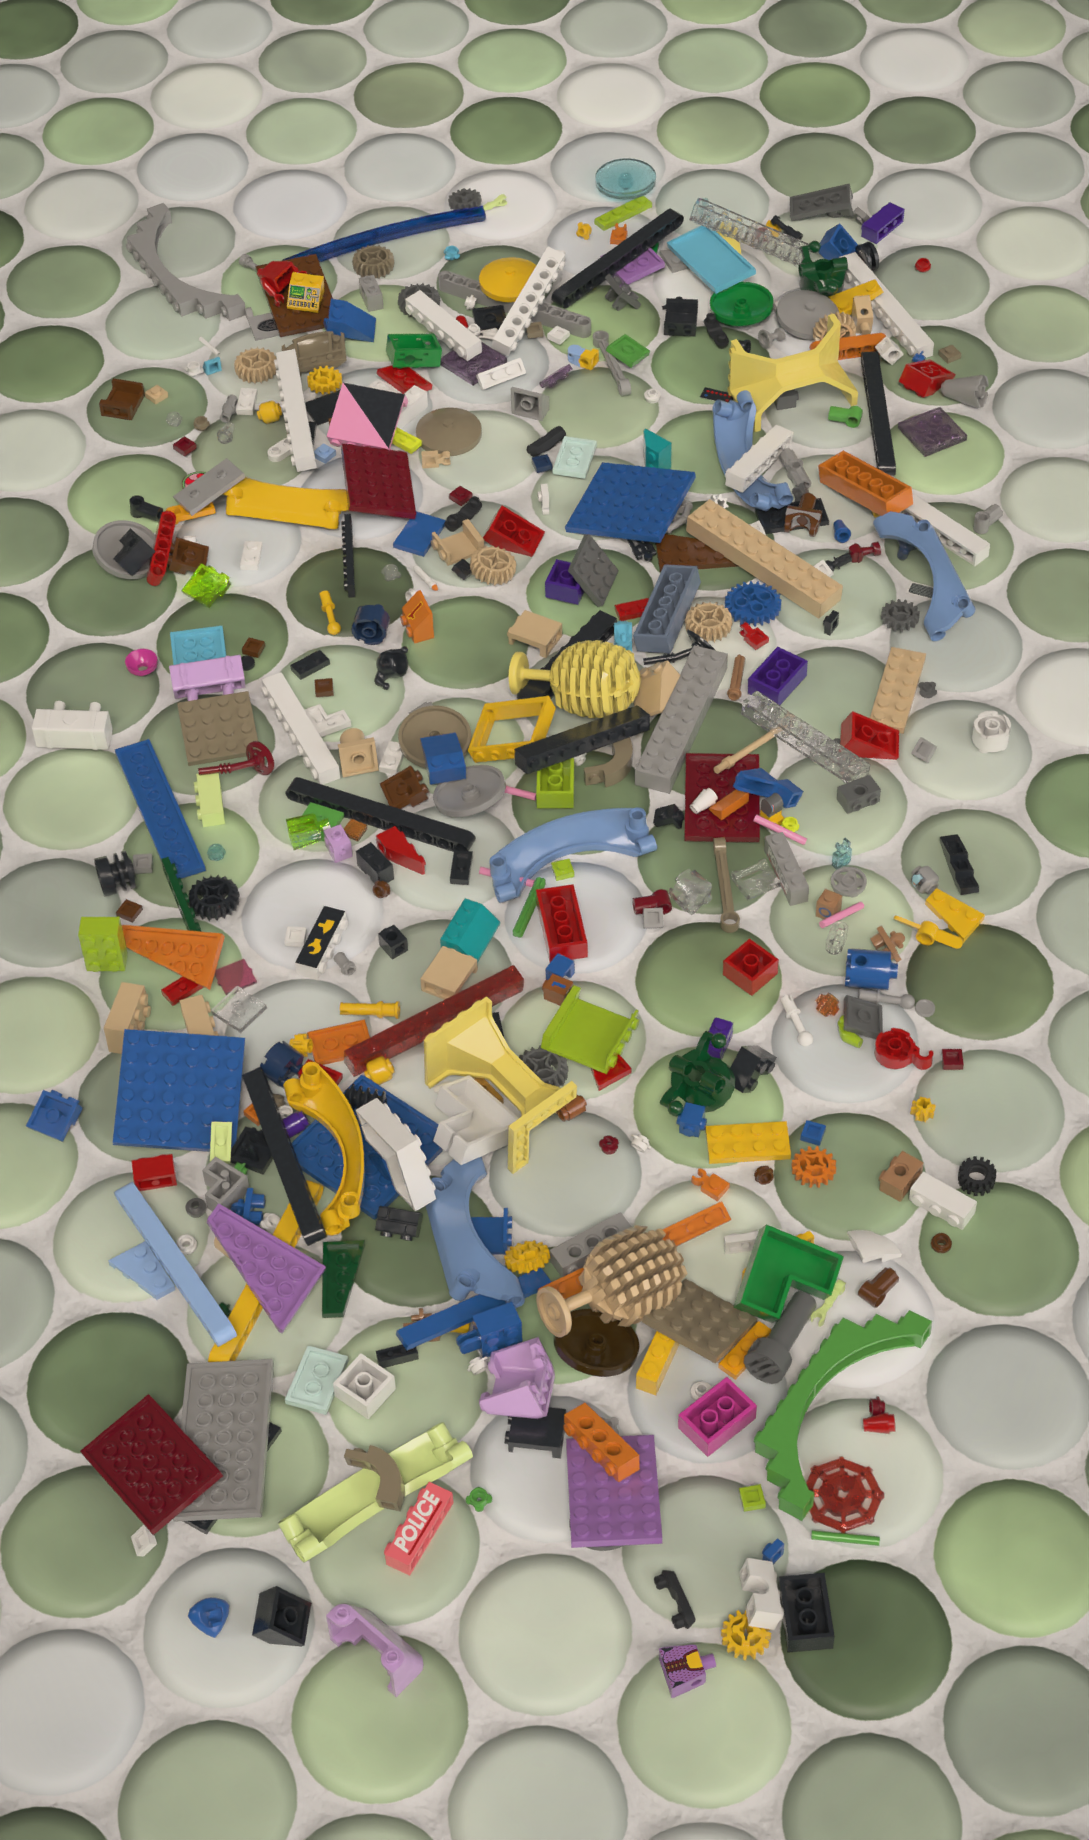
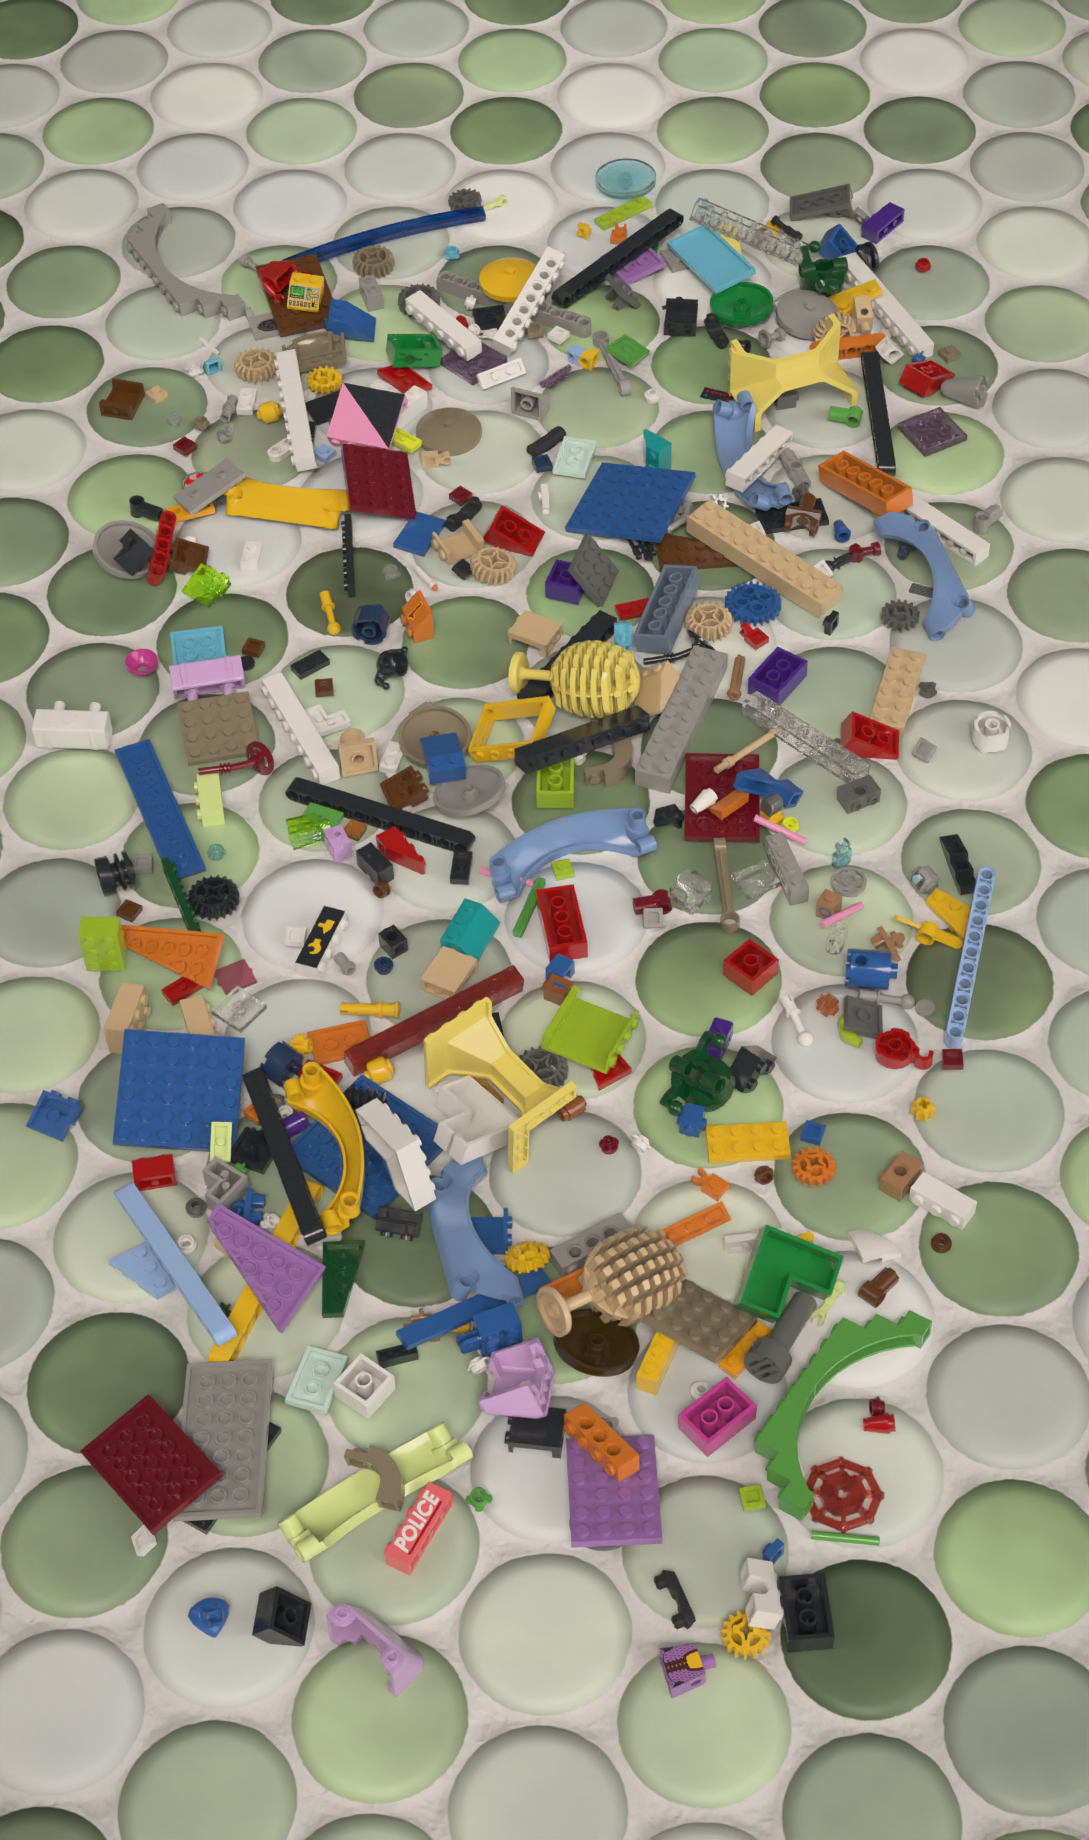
(383, 965): none -> dark blue plate
(521, 793): bright pink bar -> none
(973, 1185): black tyre -> none
(977, 915): none -> light blue beam

